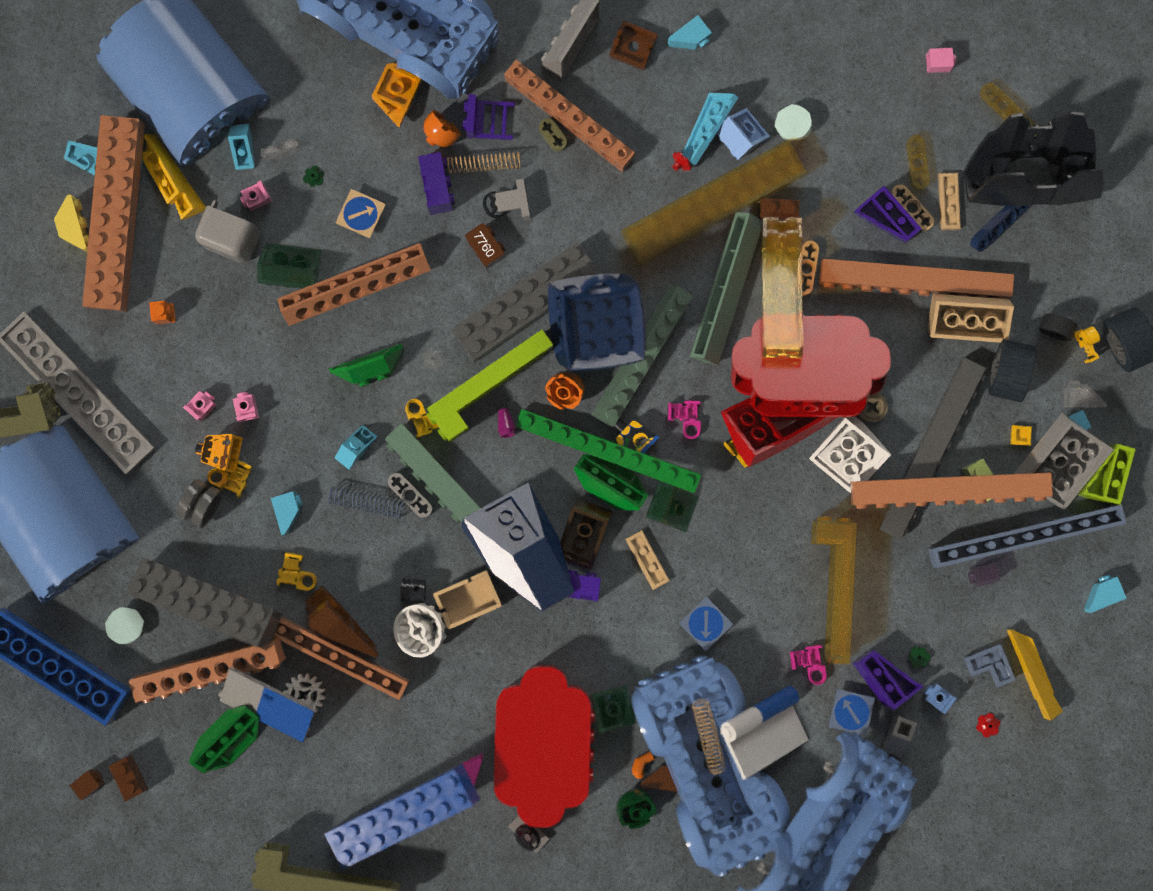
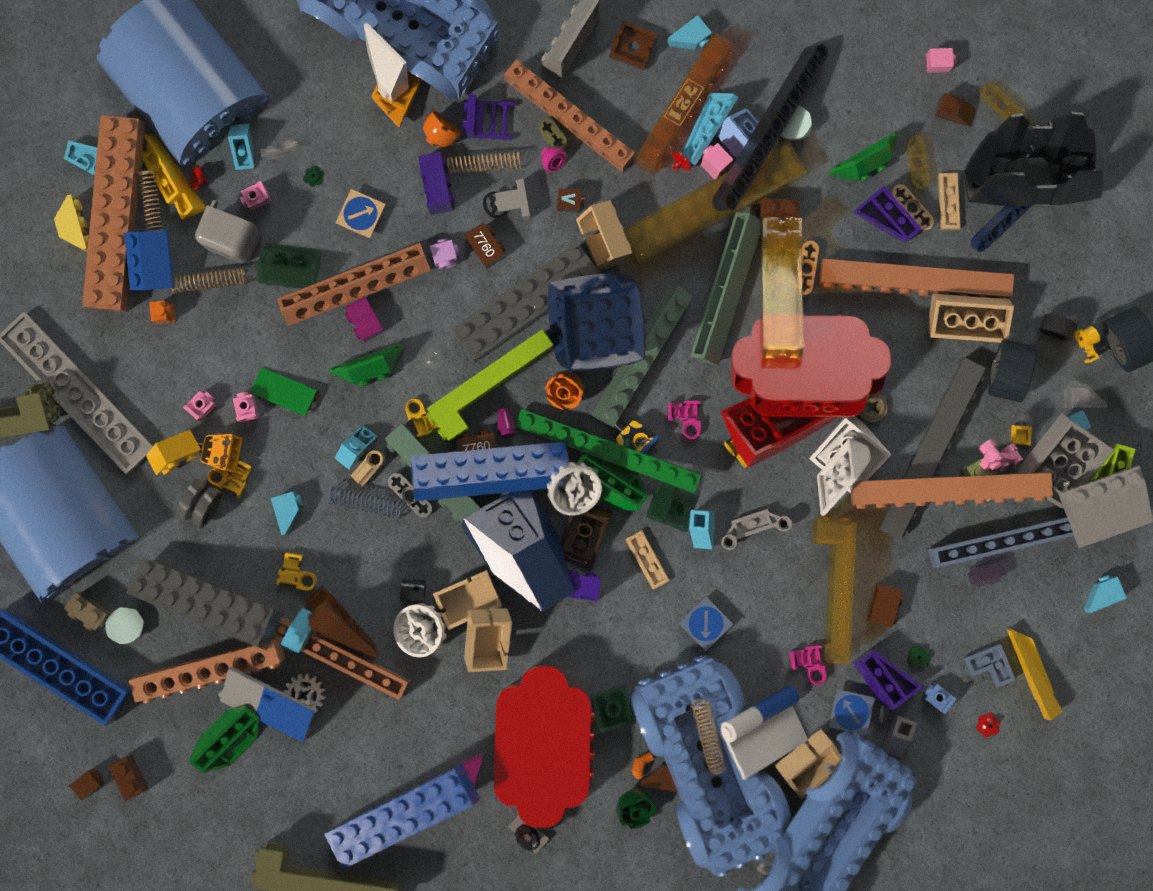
(88, 611): none -> dark tan brick
(148, 204): none -> tan piece
(149, 260): none -> blue slope
(169, 452): none -> yellow brick
(197, 178): none -> red plant
(212, 277): none -> tan piece
(284, 392): none -> green piece
(298, 632): none -> medium azure slope
(364, 319): none -> magenta brick
(367, 468): none -> tan piece
(387, 65): none -> white slope
(444, 254): none -> lavender brick
(484, 440): none -> reddish brown brick
(486, 470): none -> brick
(487, 640): none -> tan piece
(553, 158): none -> dark pink brick
(570, 200): none -> reddish brown brick
(579, 495): none -> white gear
(609, 245): none -> tan piece
(683, 104): none -> clear orange brick
(702, 528): none -> medium azure slope
(716, 161): none -> bright pink brick
(753, 524): none -> light grey plate
(770, 128): none -> black beam
(805, 764): none -> tan piece
(841, 473): none -> white slope
(866, 161): none -> green wedge
(885, 605): none -> reddish brown brick
(955, 109): none -> reddish brown slope
(999, 461): none -> bright pink plate
(1107, 506): none -> light grey slope

